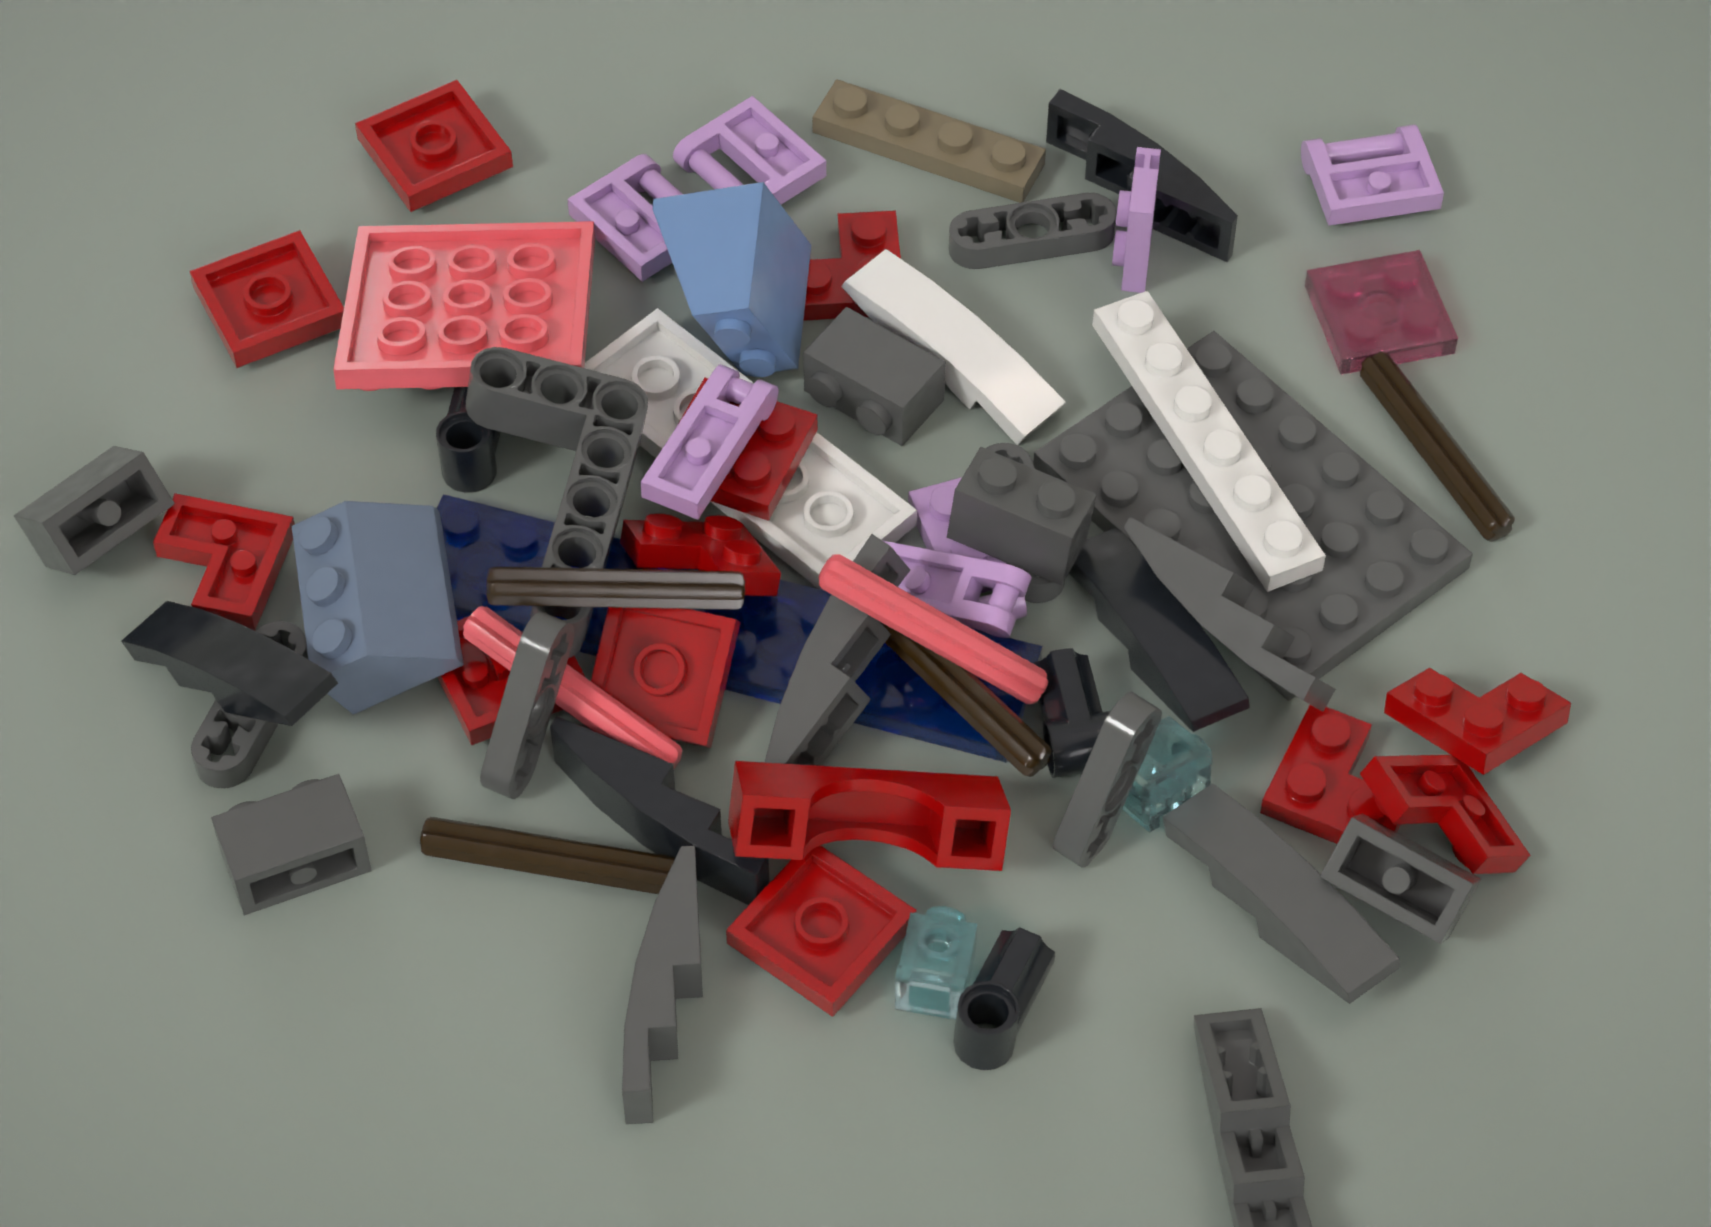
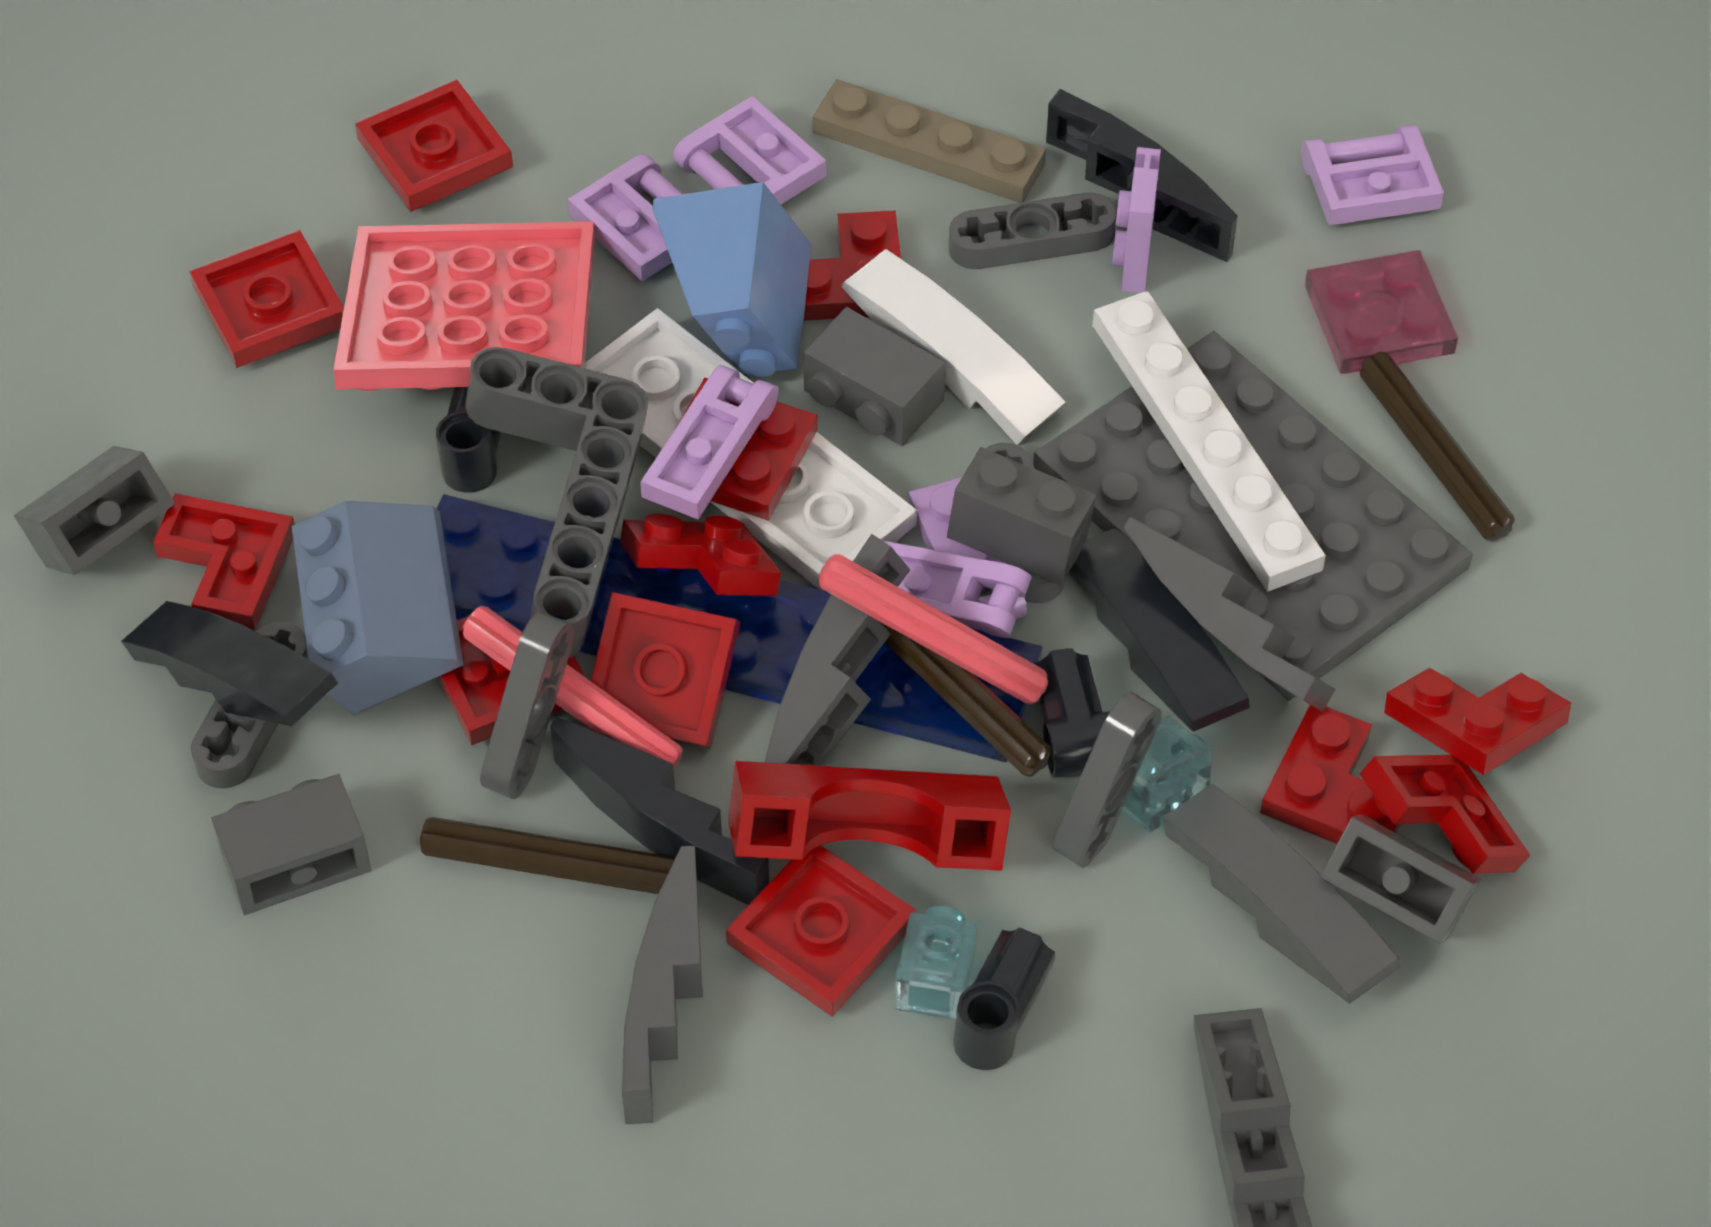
(615, 588): dark brown axle -> none

